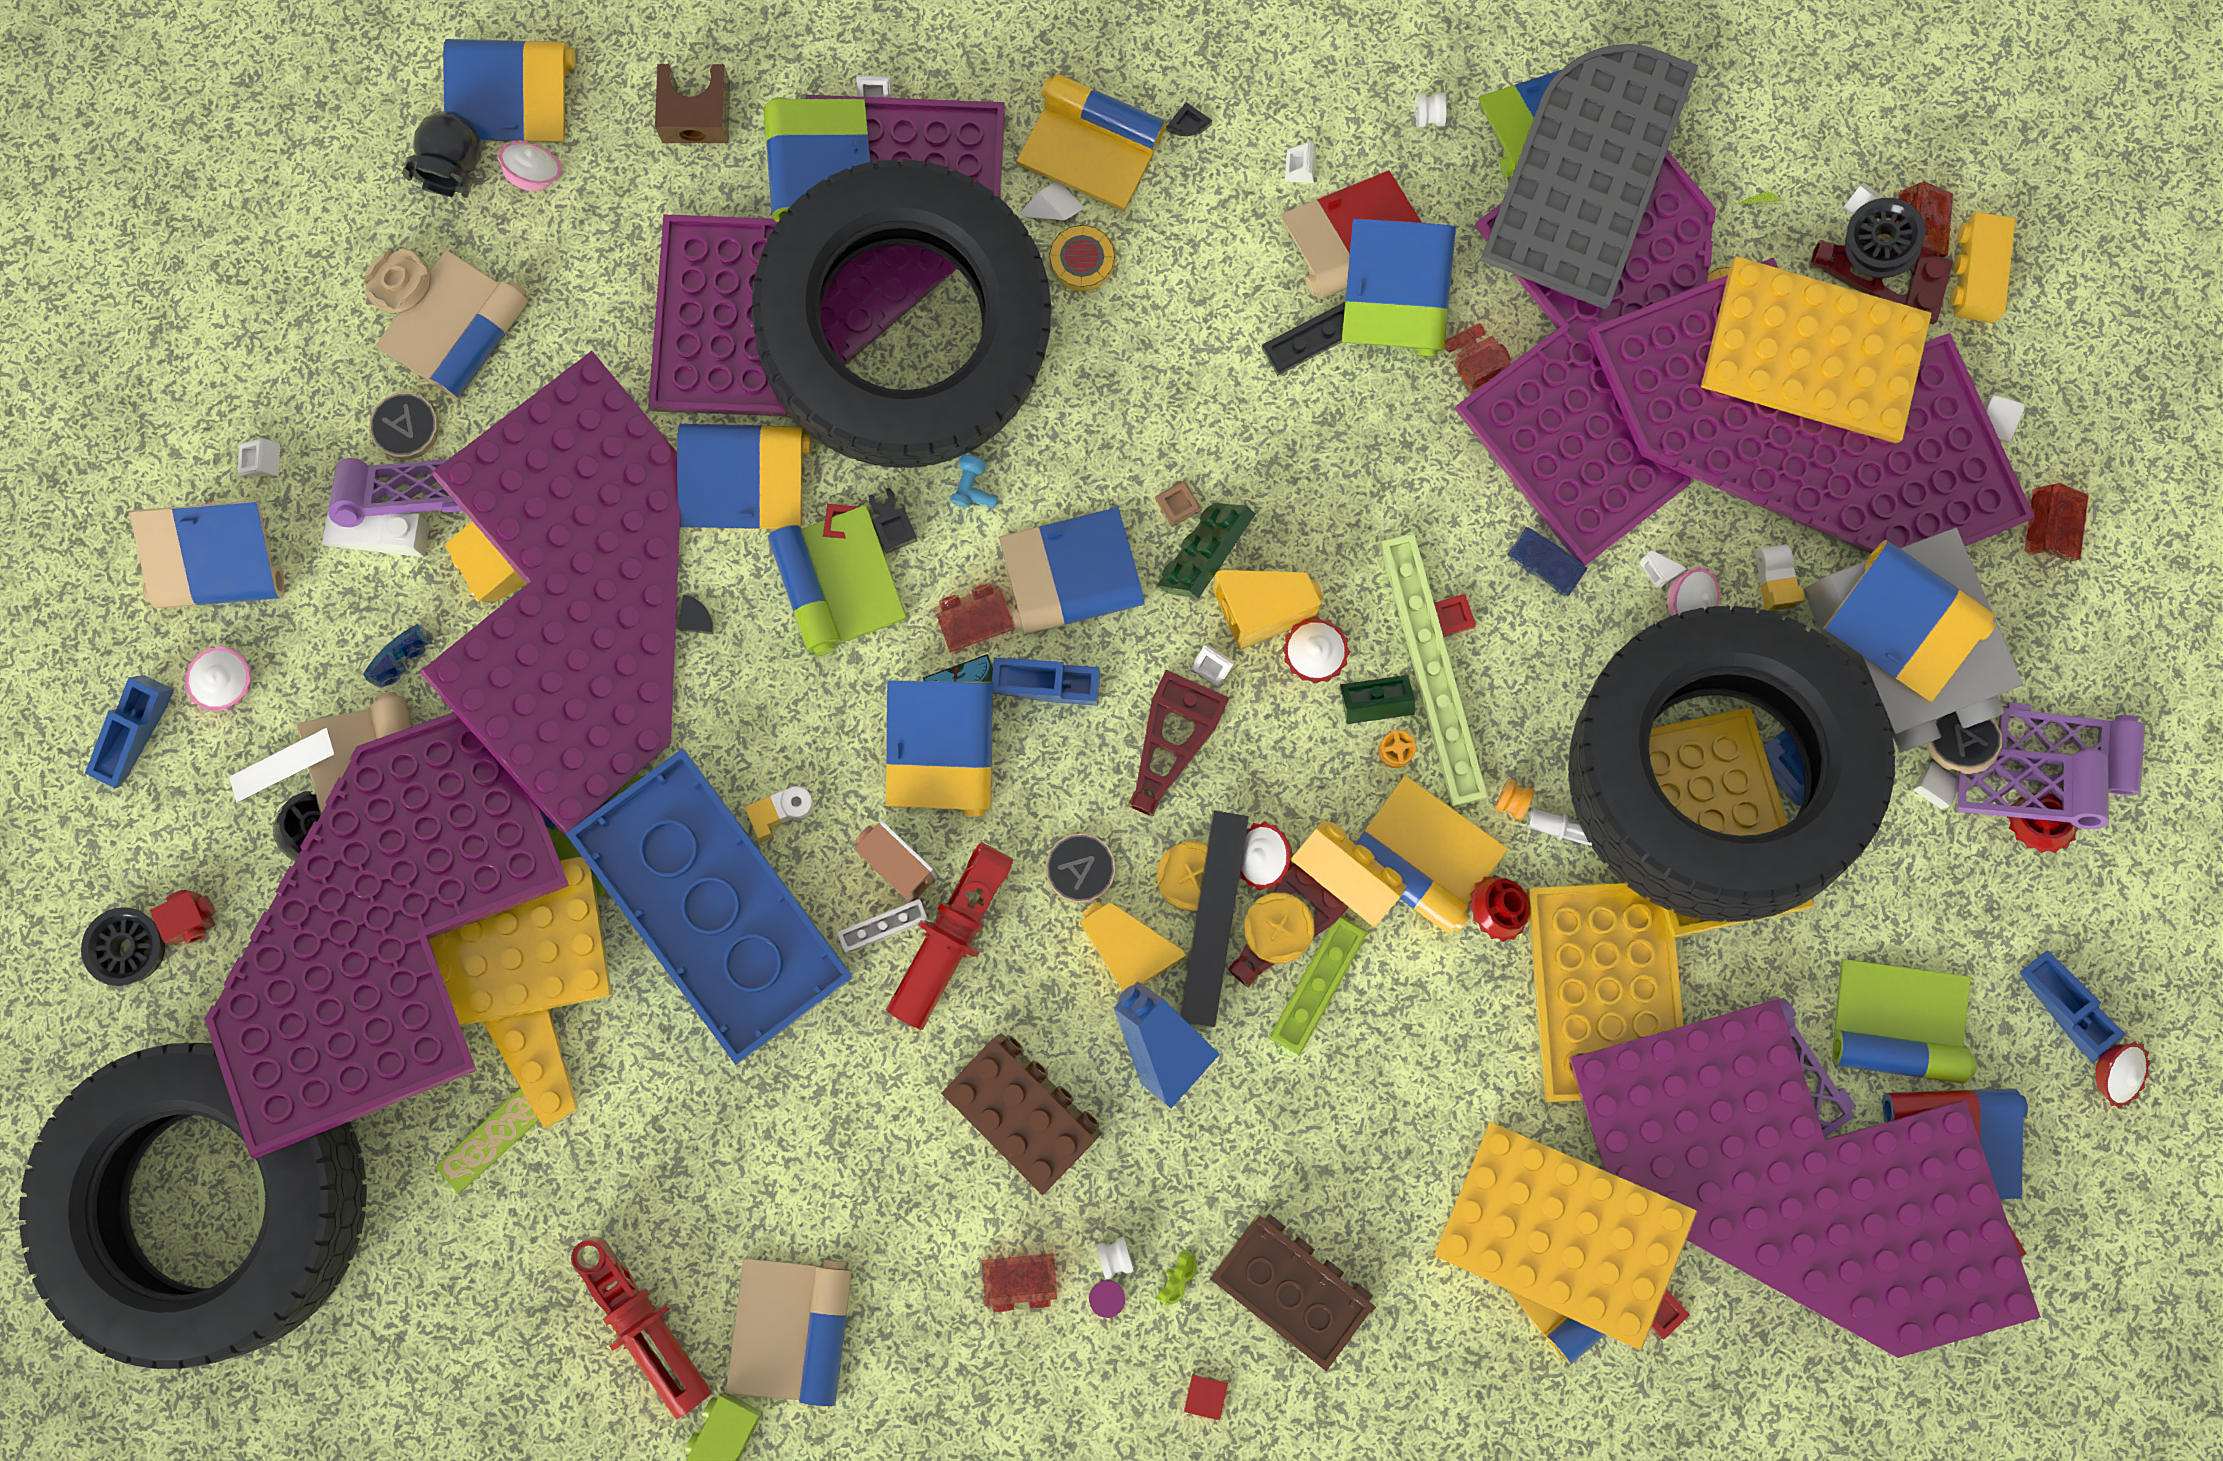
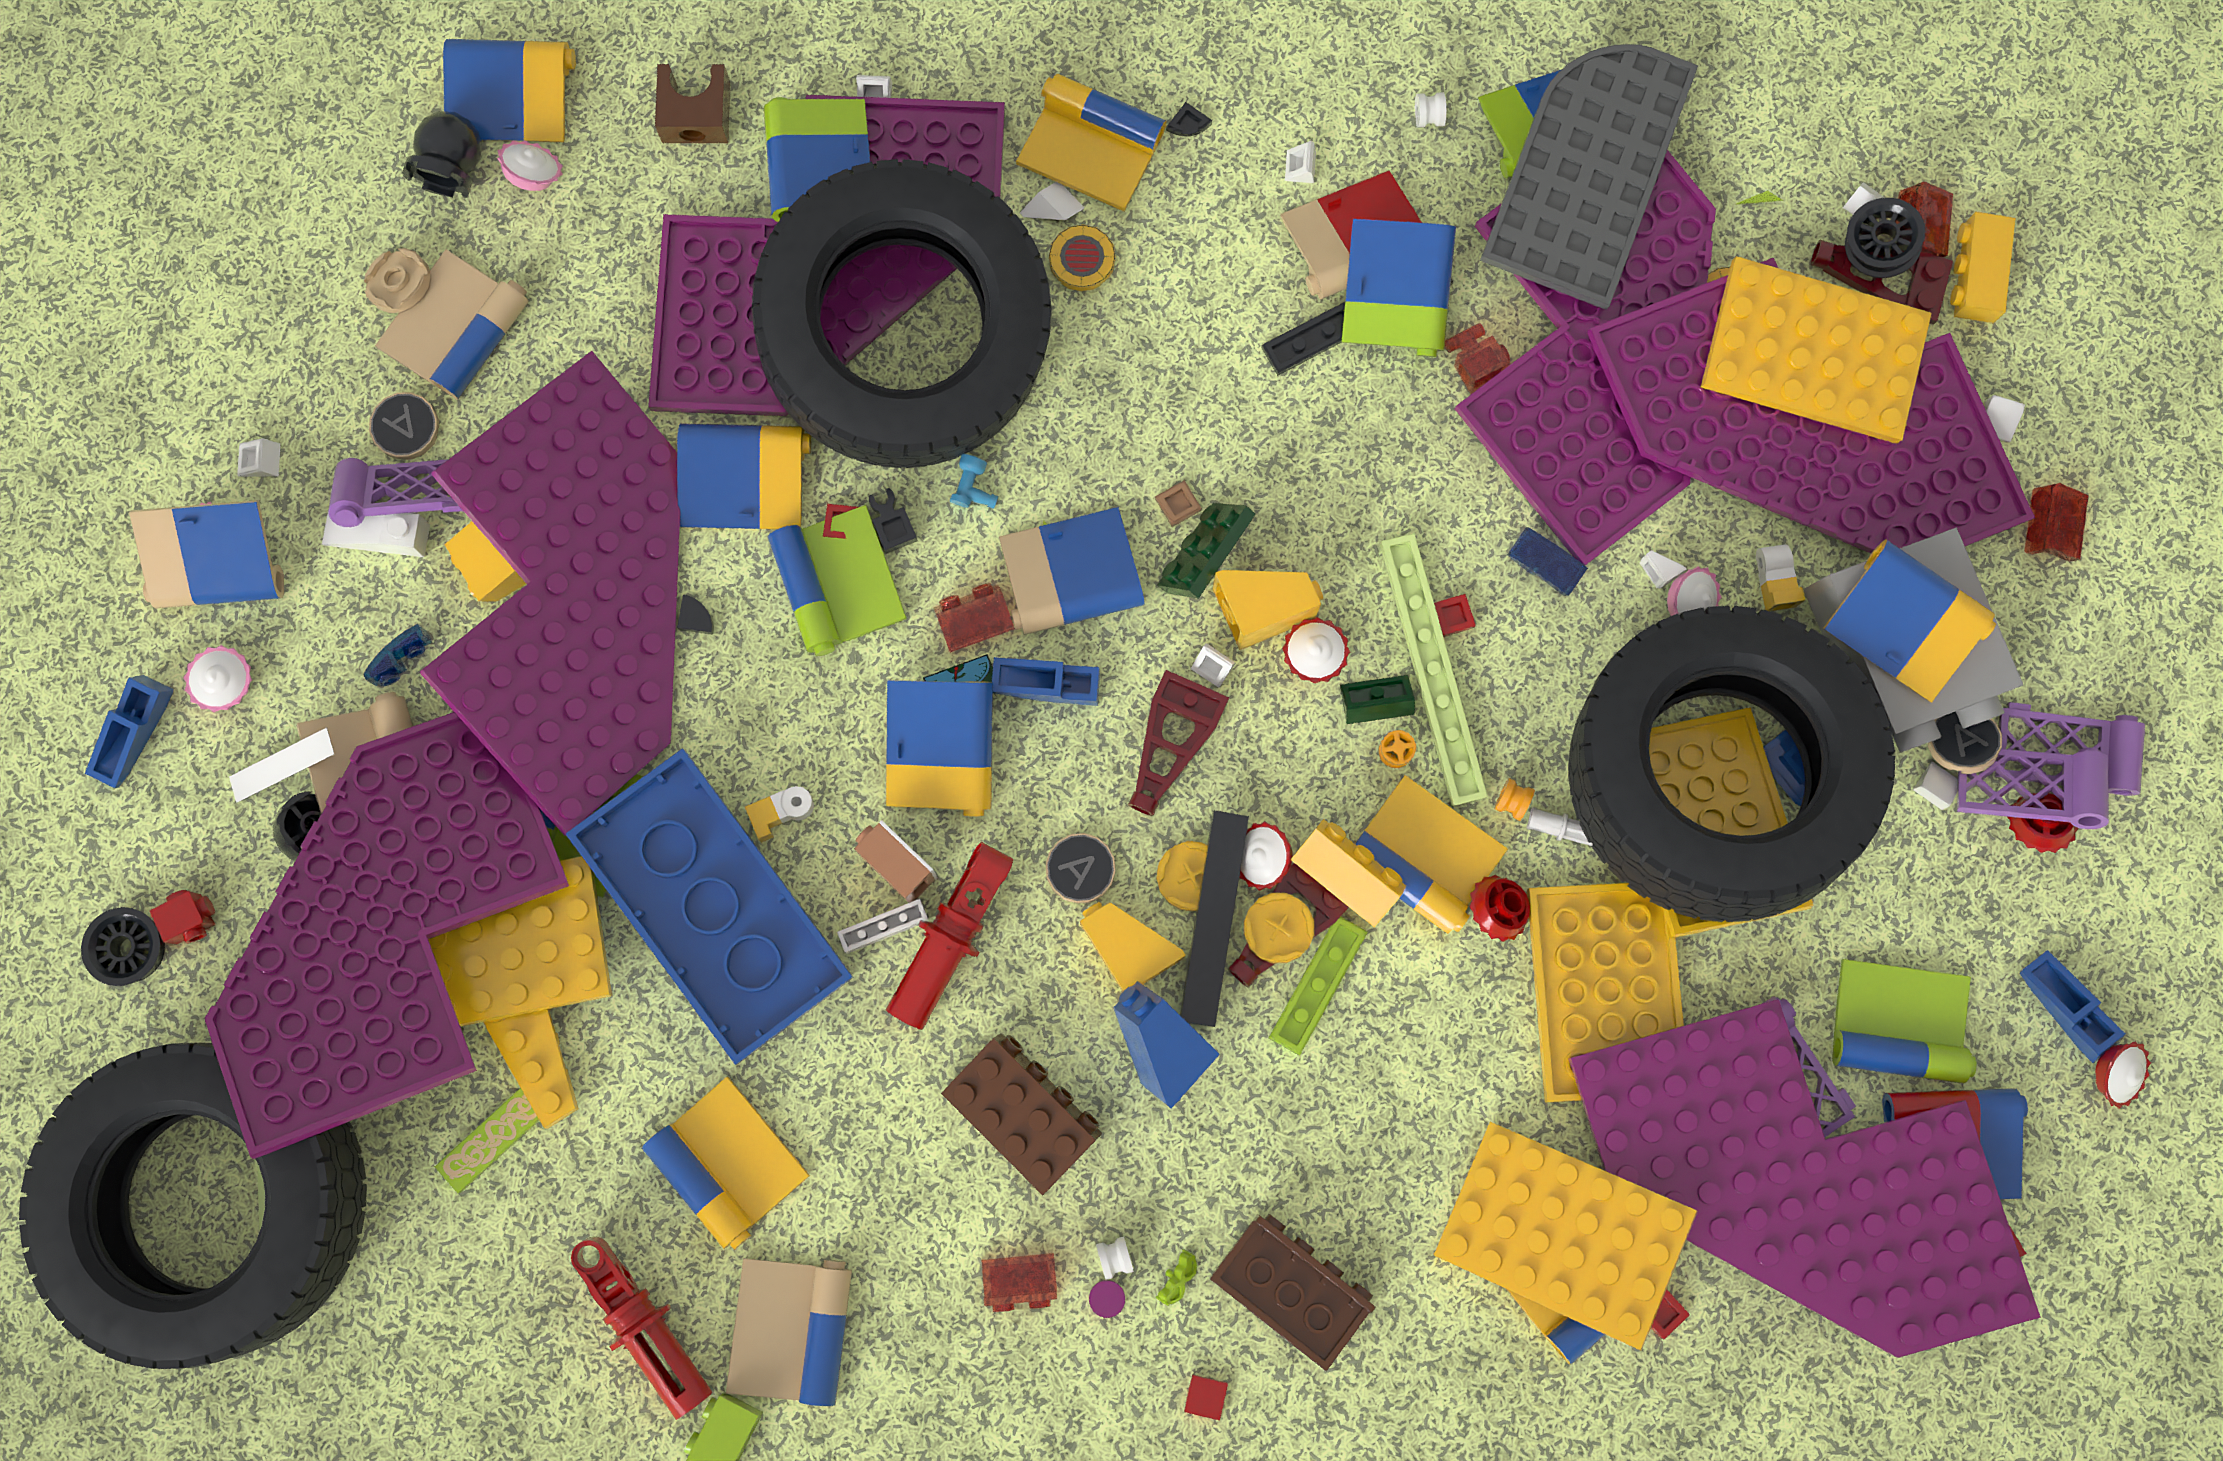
(726, 1163): none -> yellow door

